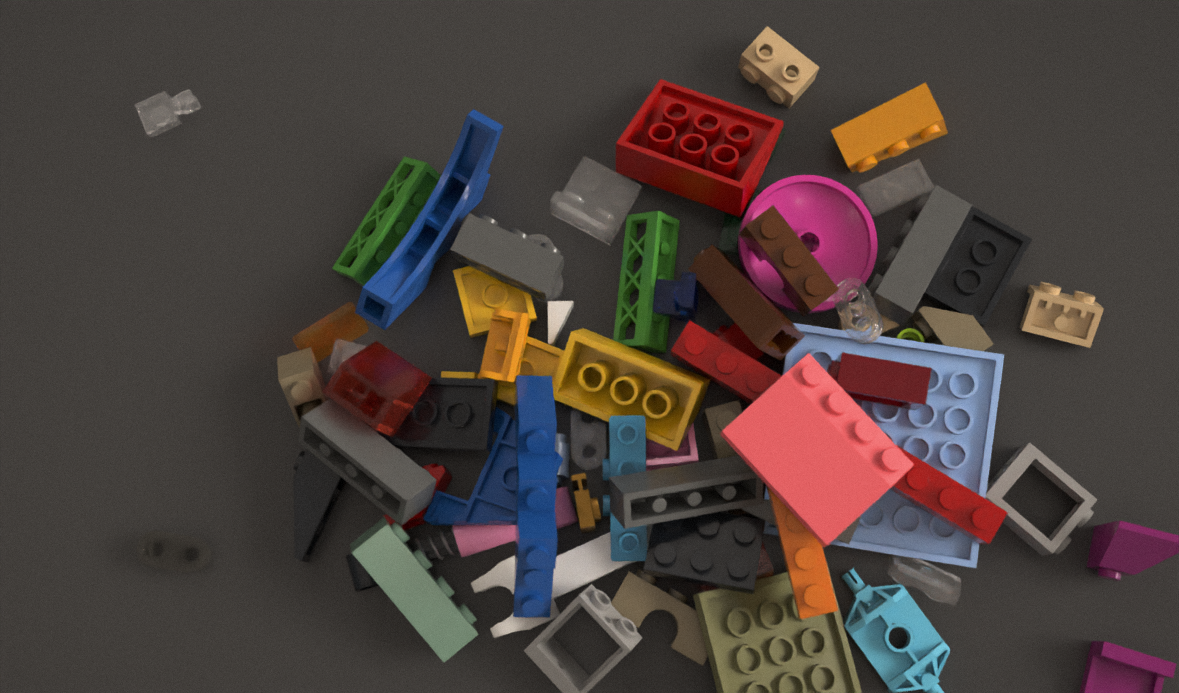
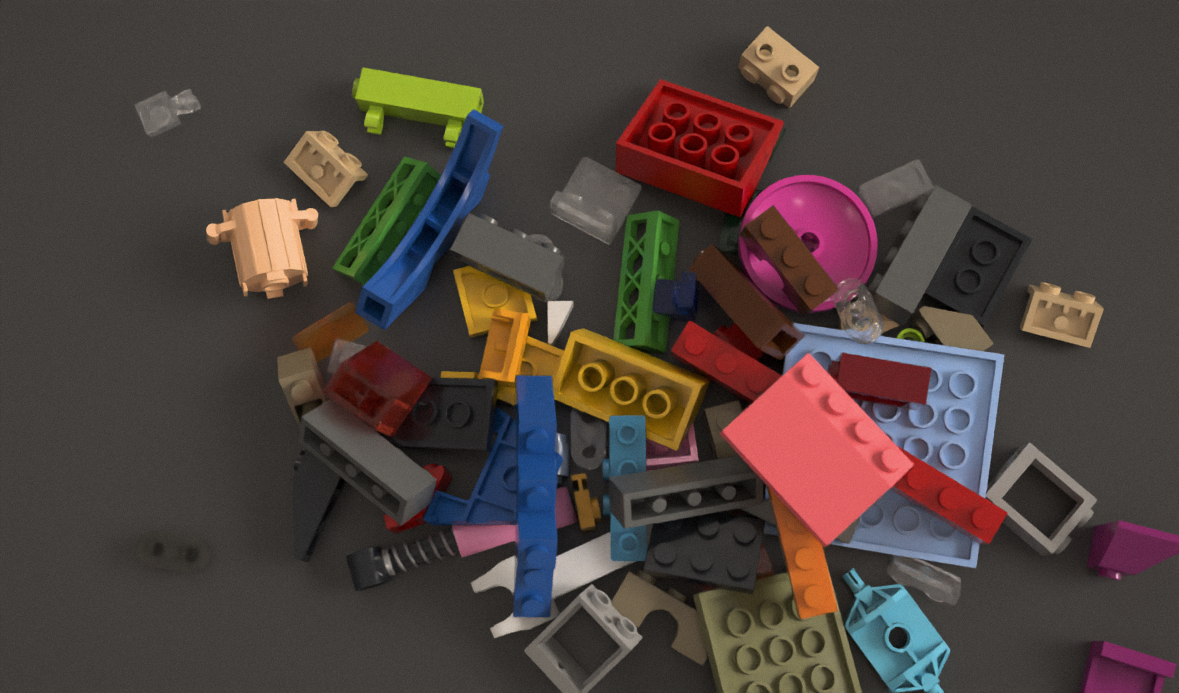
(266, 243): none -> light nougat container
(325, 166): none -> tan bracket
(414, 589): sand green brick -> none
(415, 99): none -> lime brick
(890, 129): light orange wedge -> none

